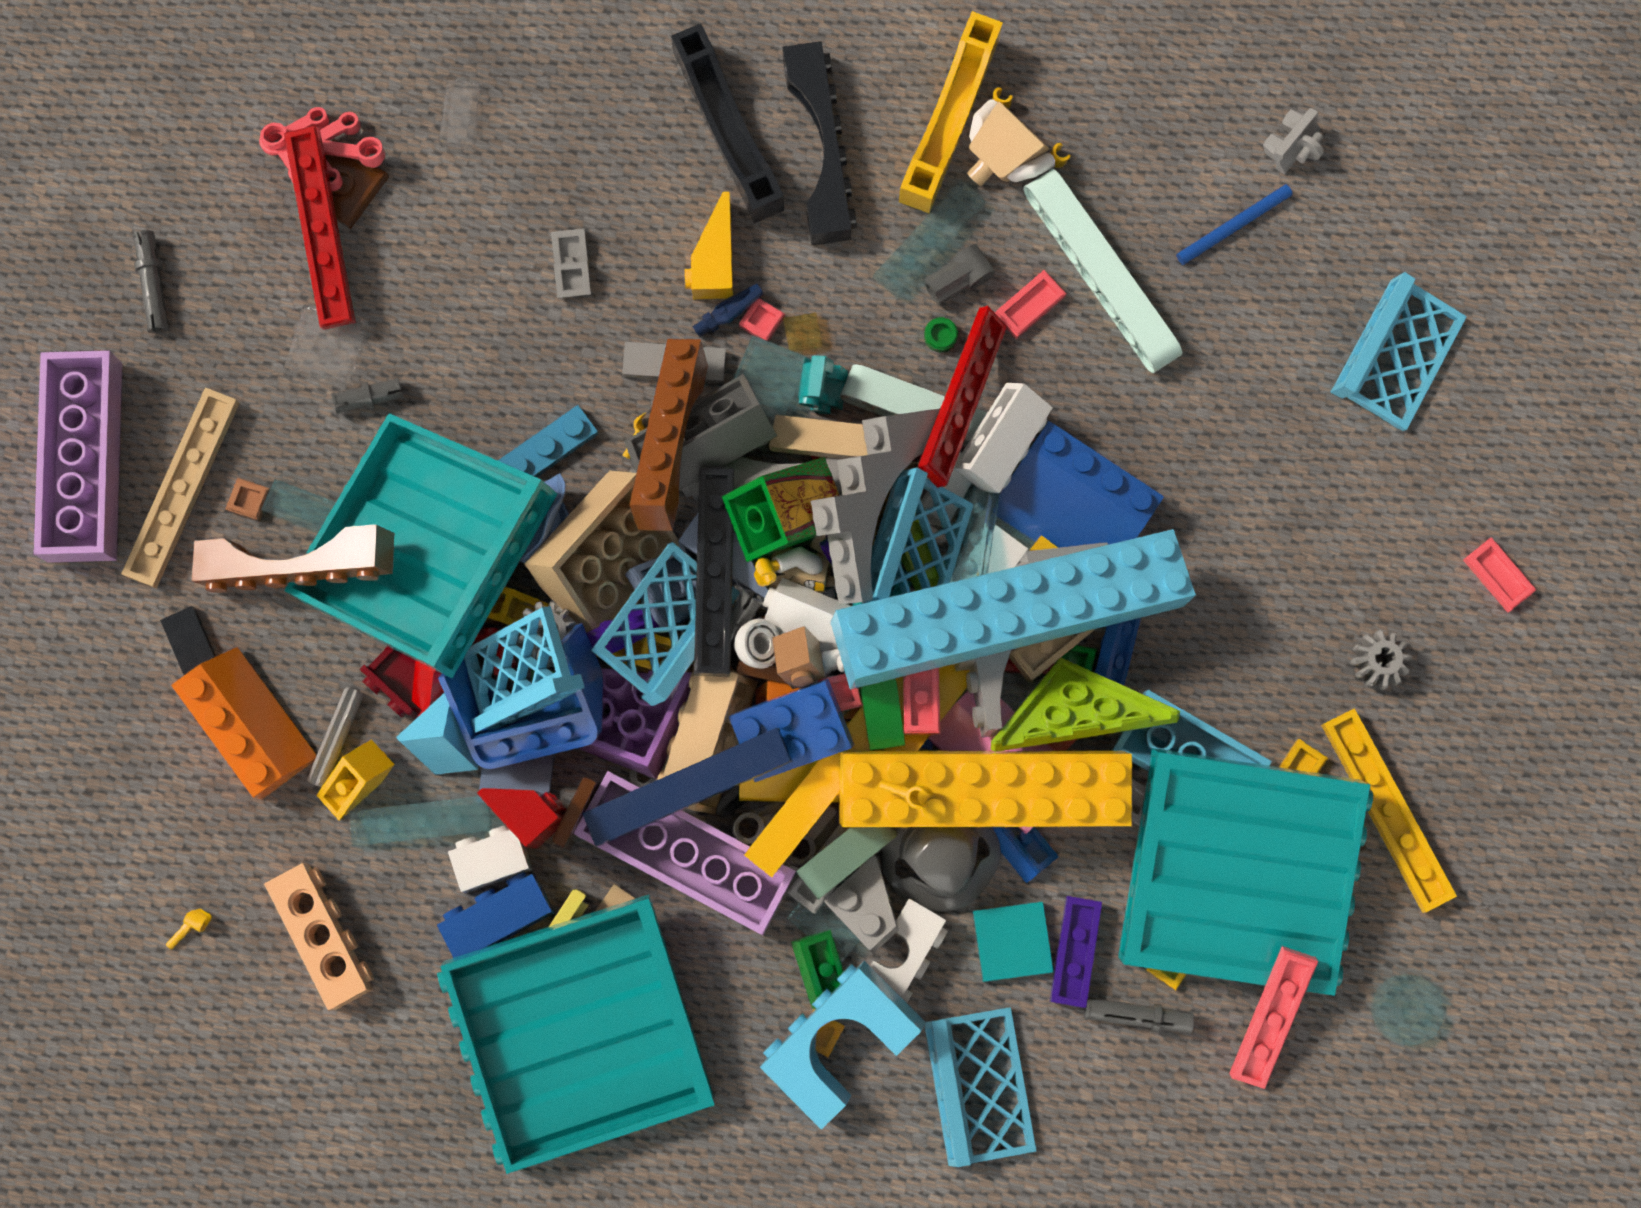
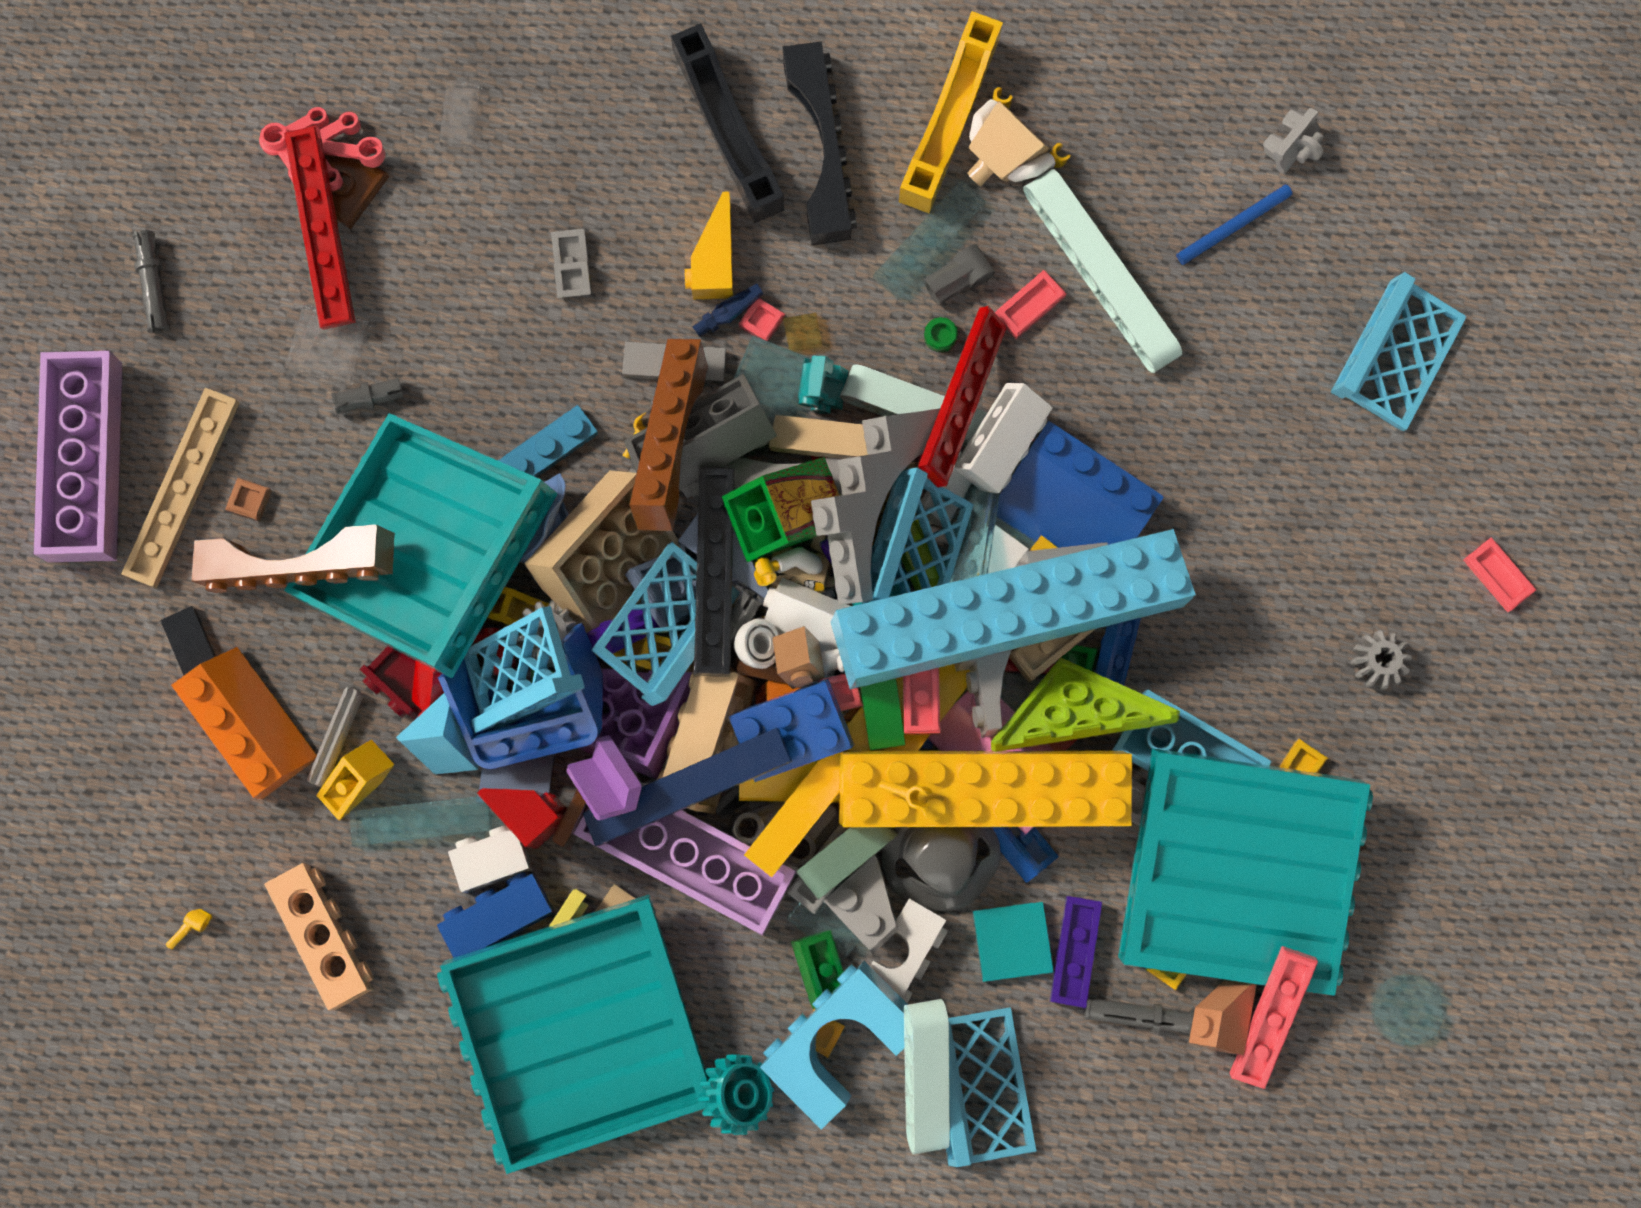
(297, 506): clear light blue tile -> none
(606, 781): none -> medium lavender panel
(737, 1094): none -> teal gear
(927, 1076): none -> light aqua beam
(1224, 1018): none -> nougat slope
(1390, 812): yellow plate -> none

